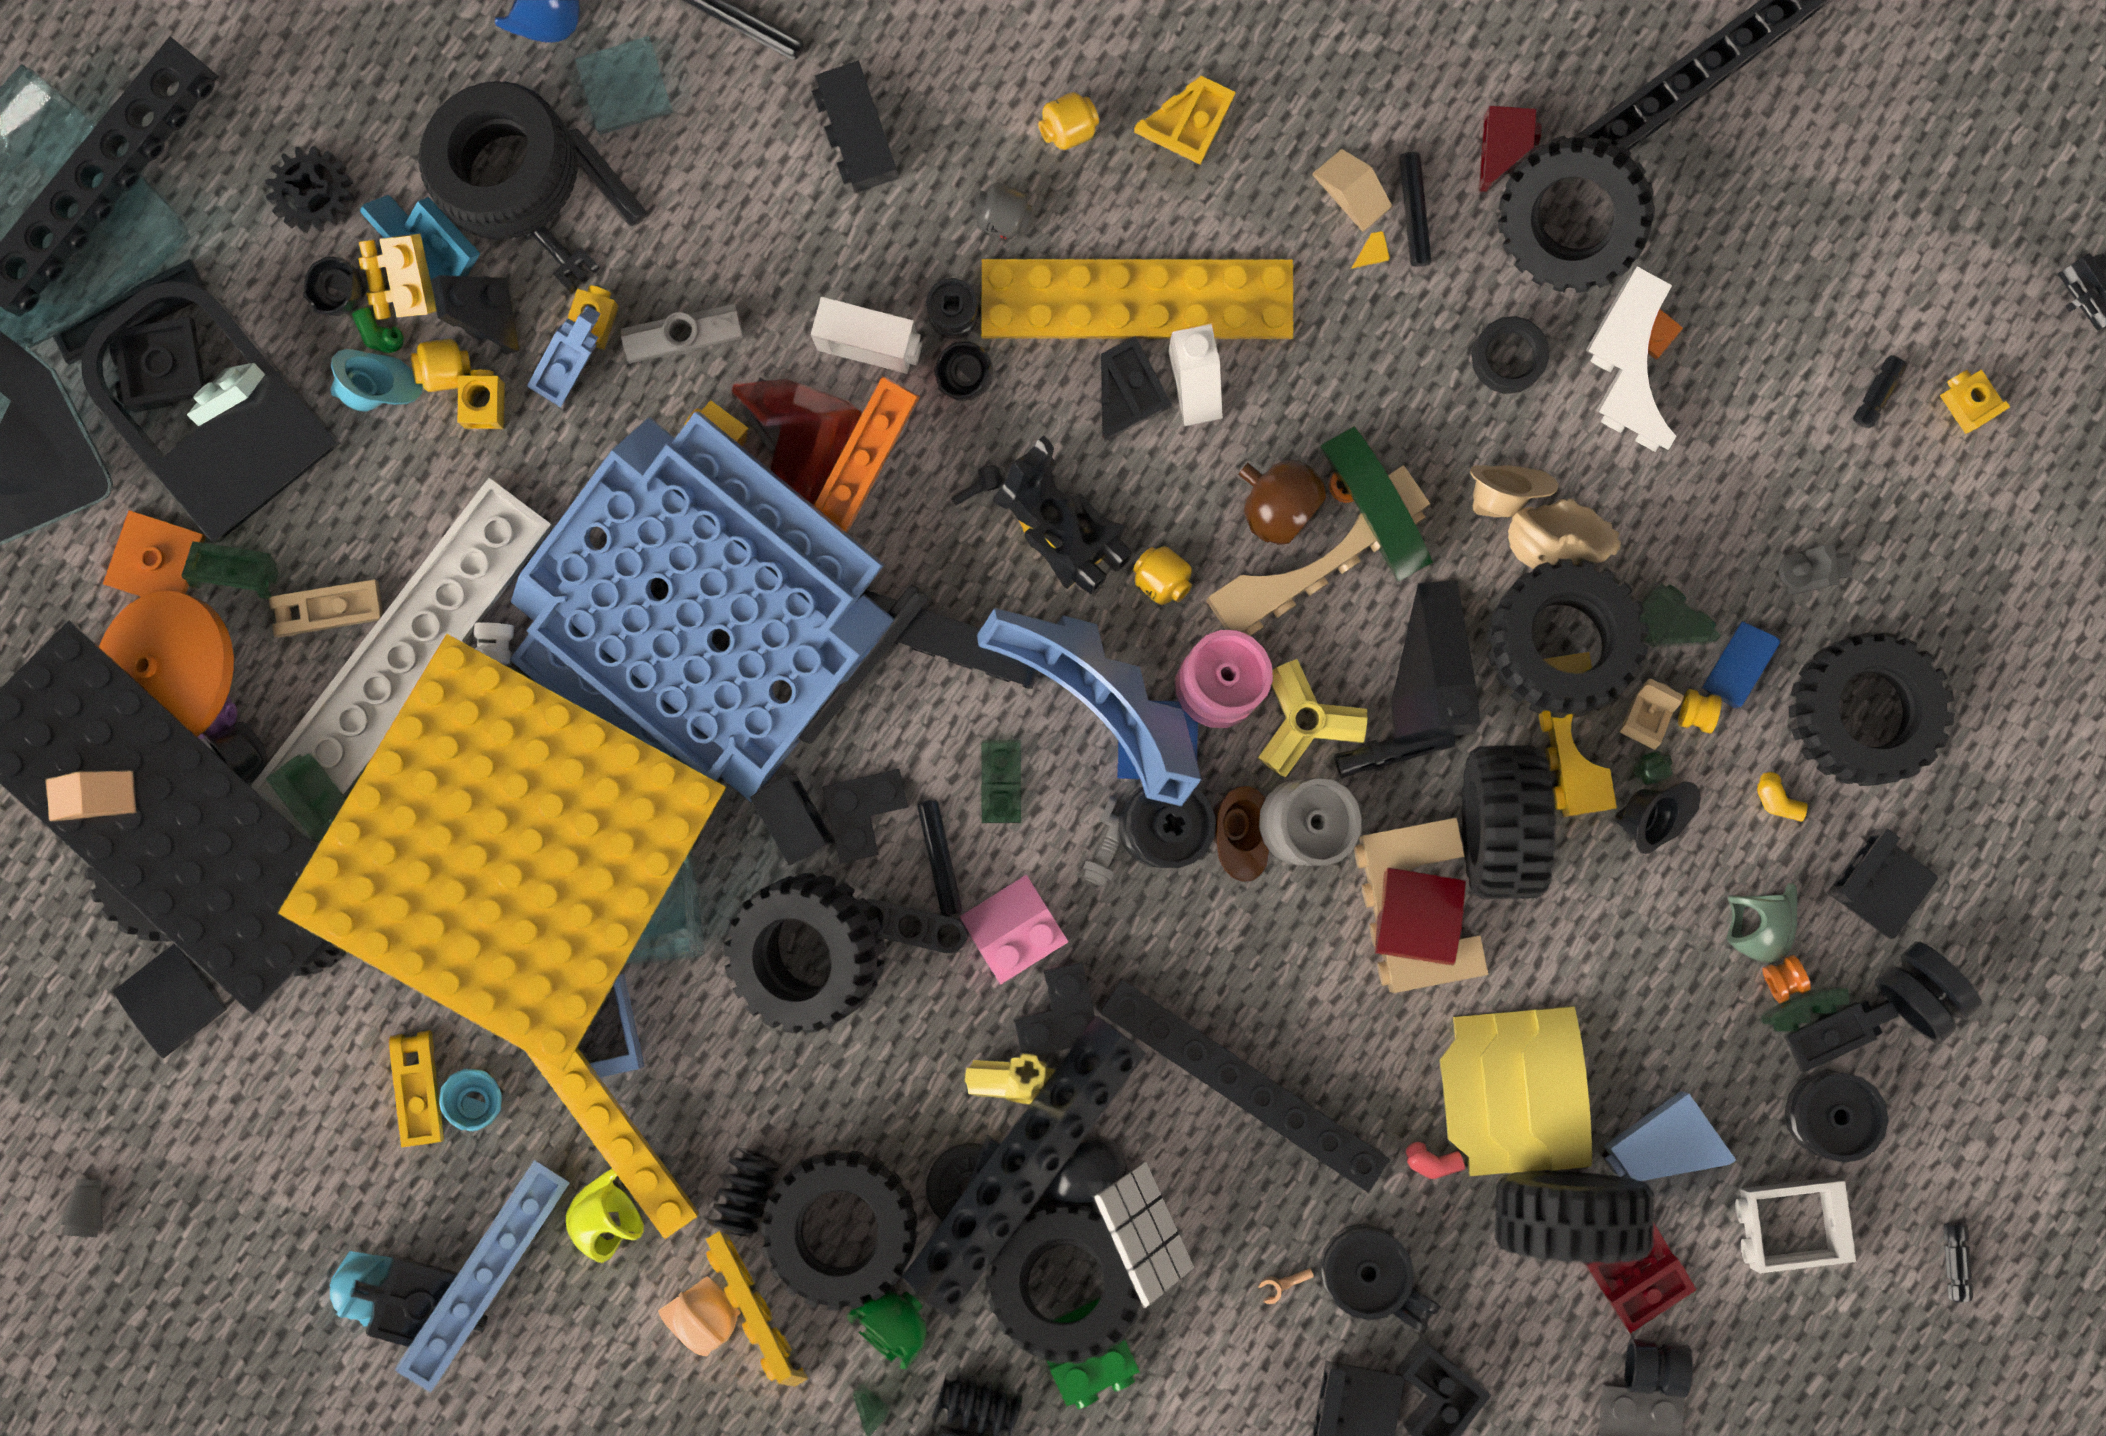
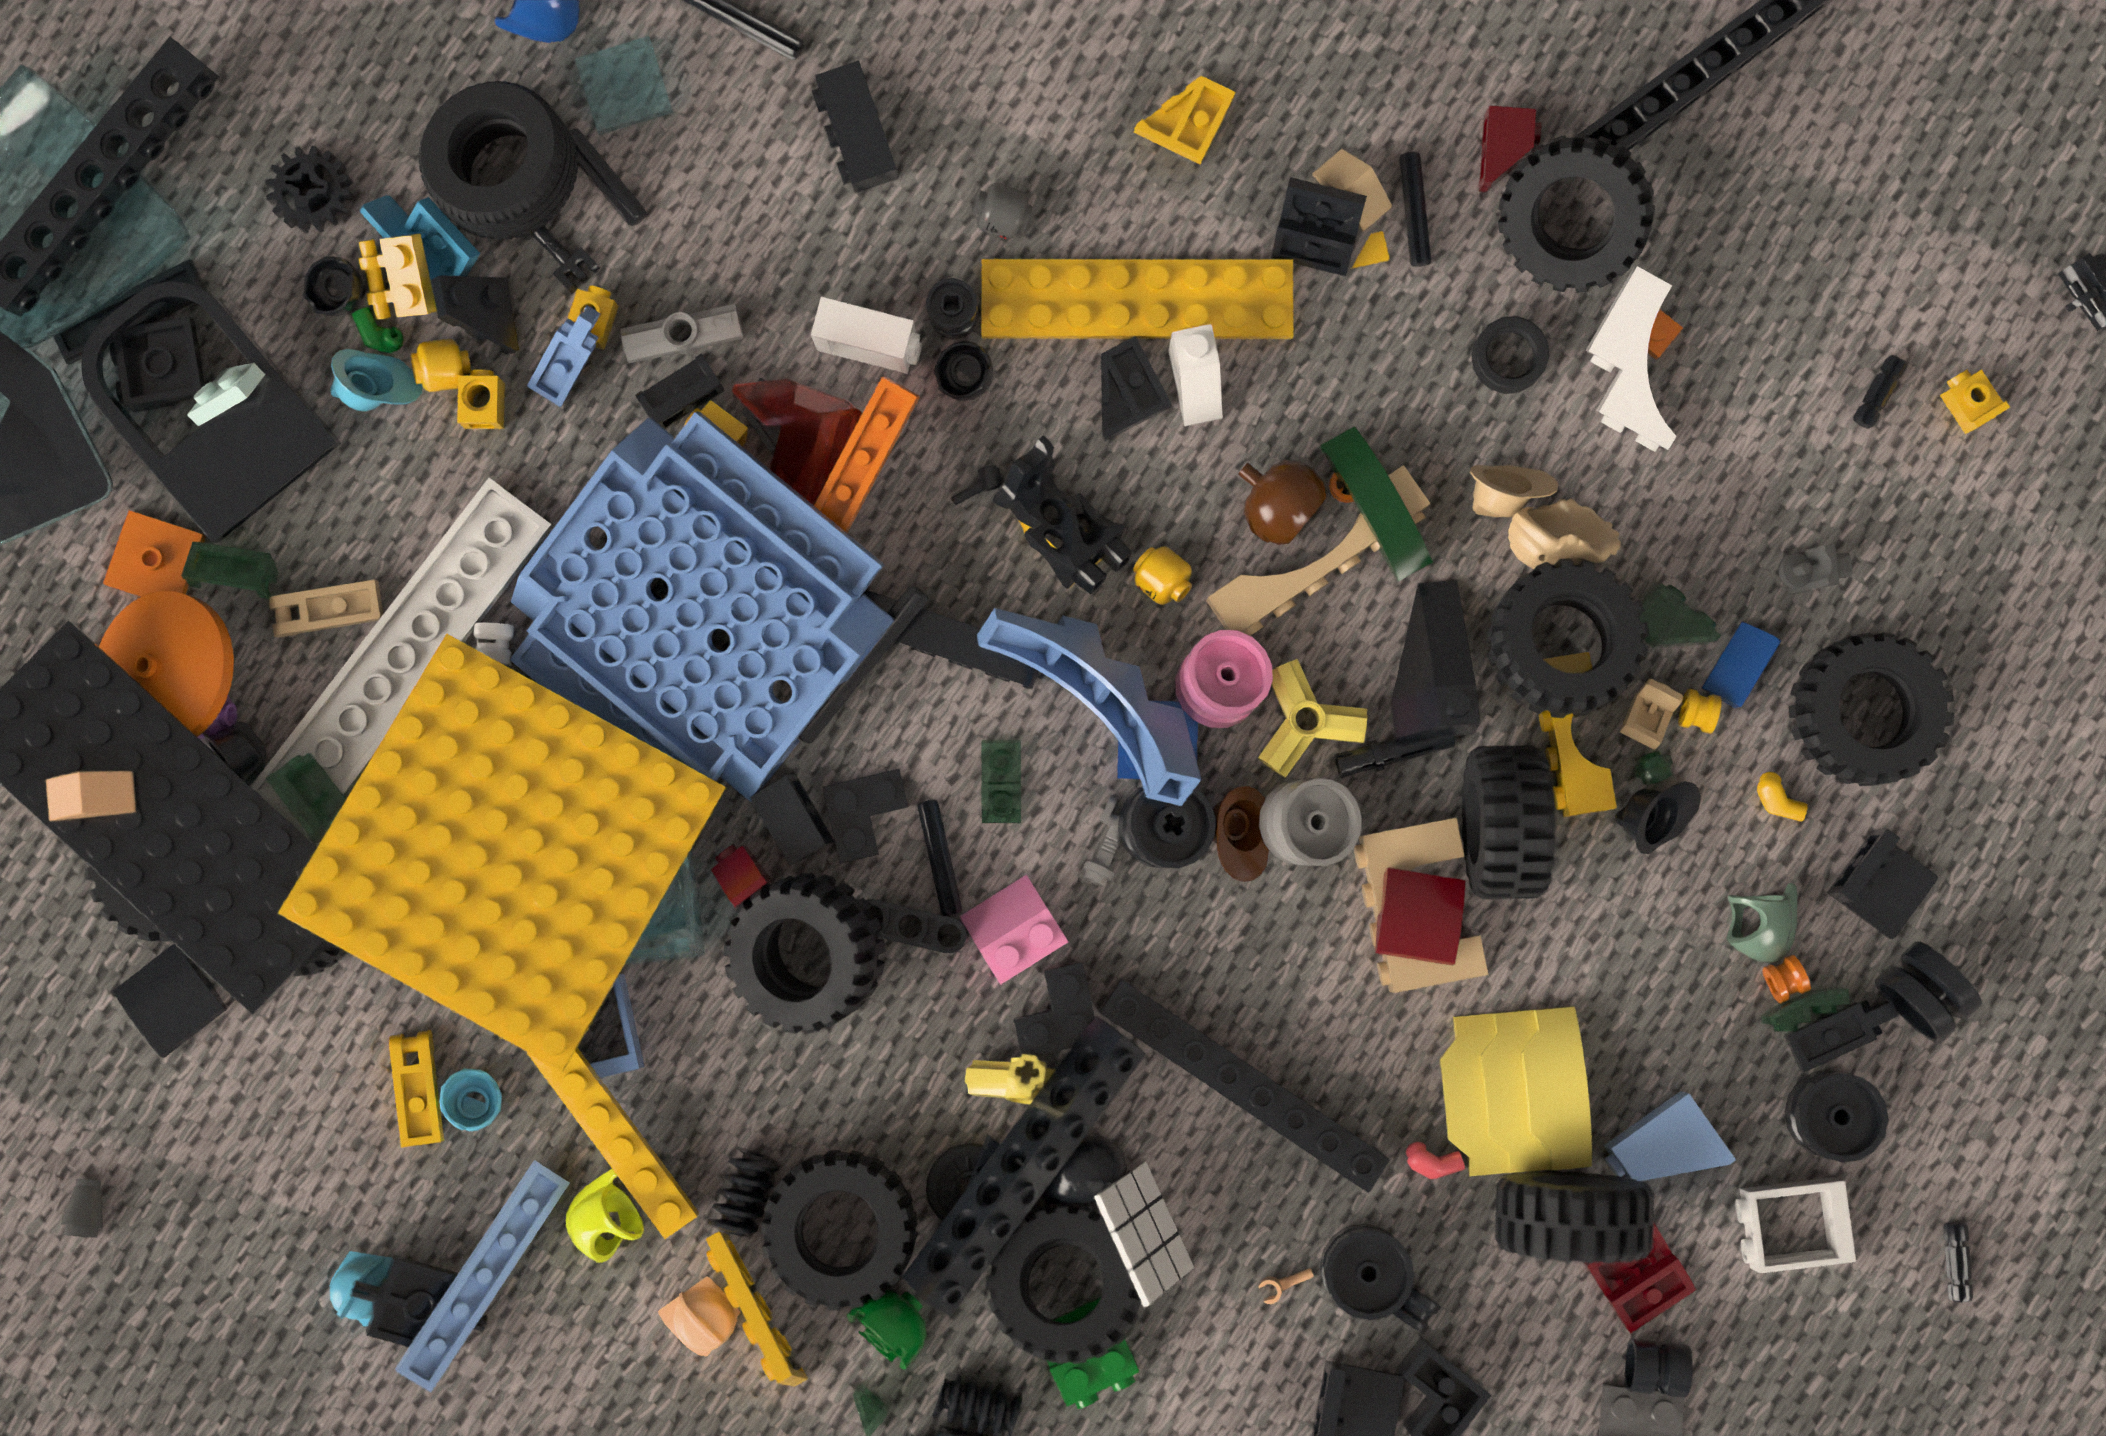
(680, 392): none -> black hinge
(739, 874): none -> dark red slope
(1068, 120): yellow head -> none
(1318, 226): none -> black slope

